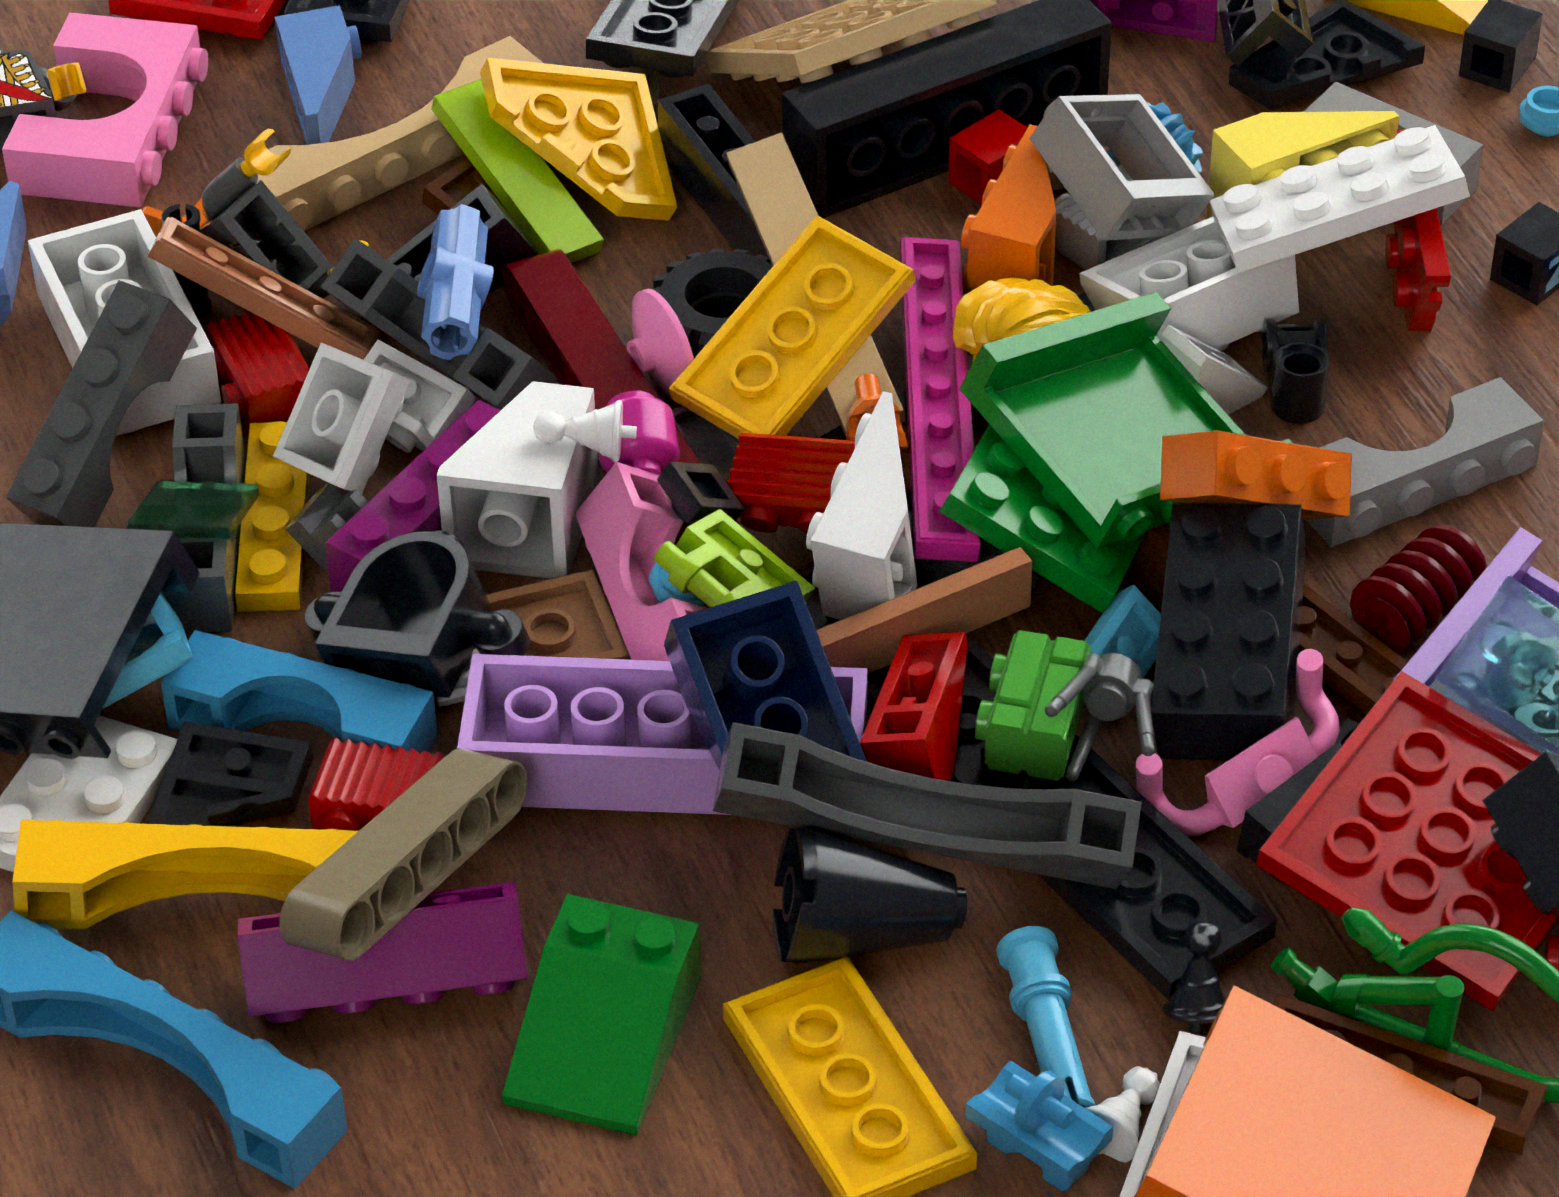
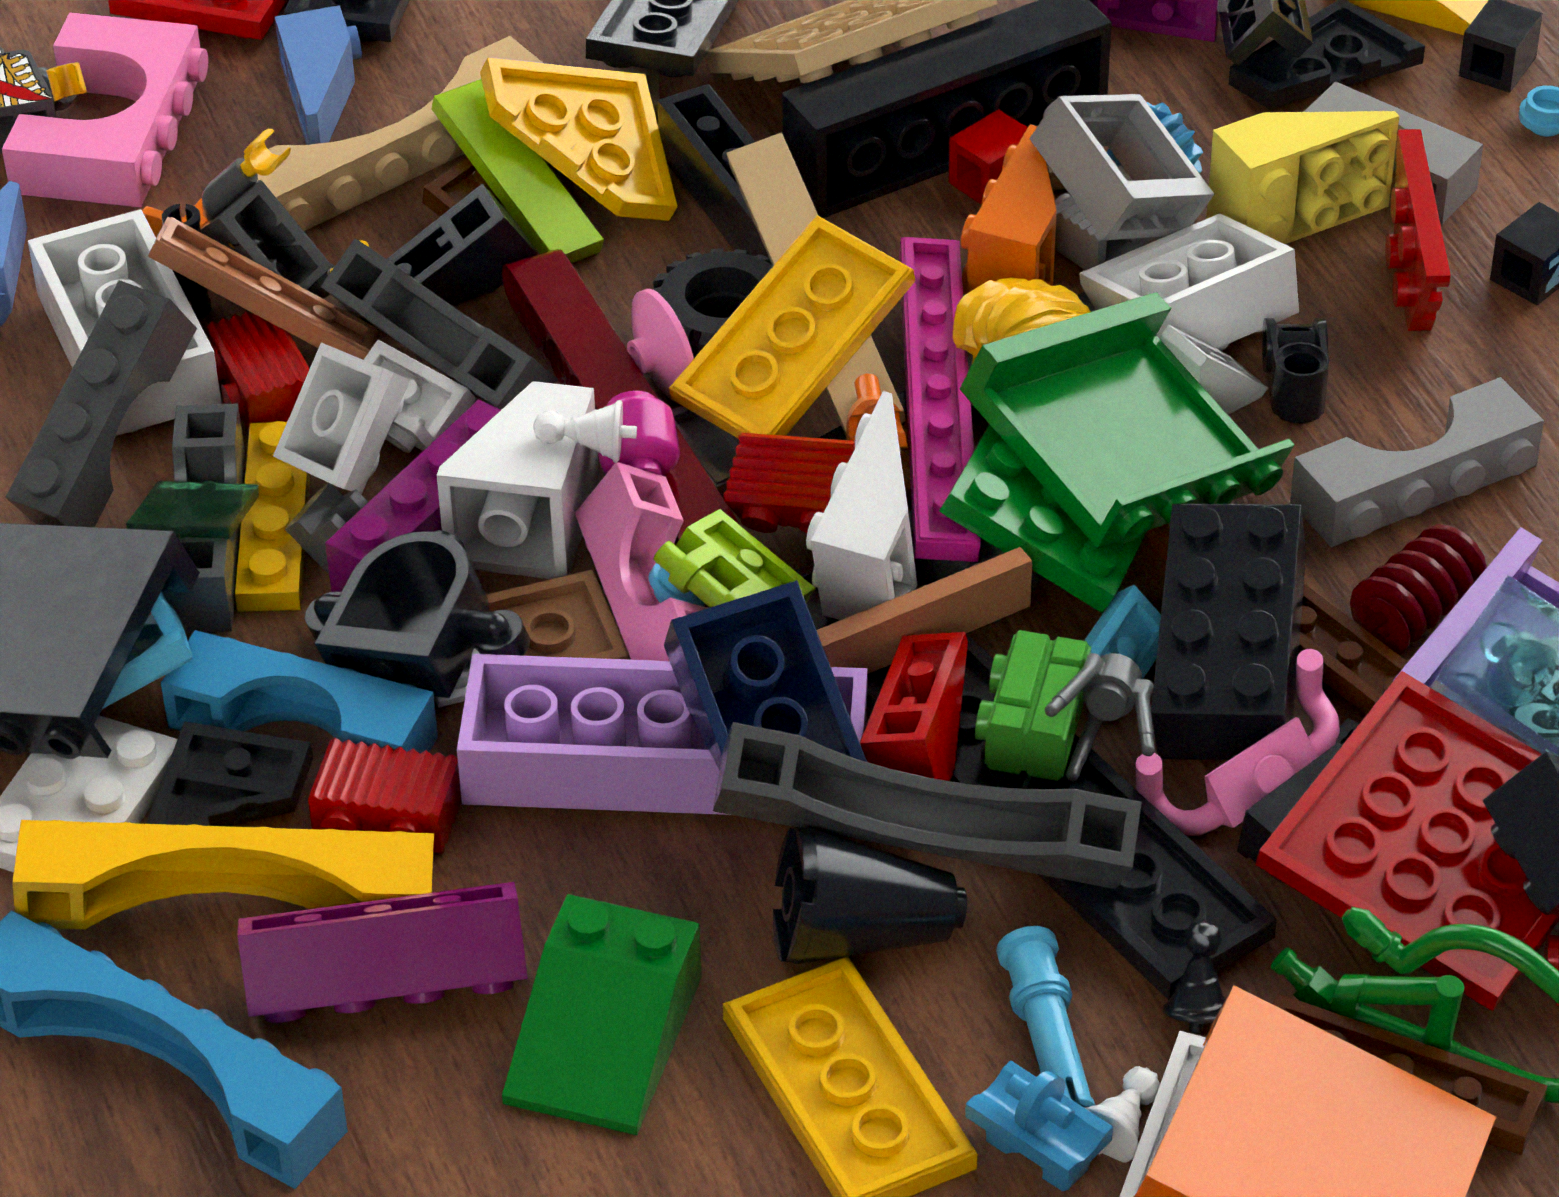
(403, 854): dark tan beam -> none
(455, 282): medium blue piece -> none
(698, 491): black plate -> none
(1255, 470): orange brick -> none
(1338, 197): white plate -> none

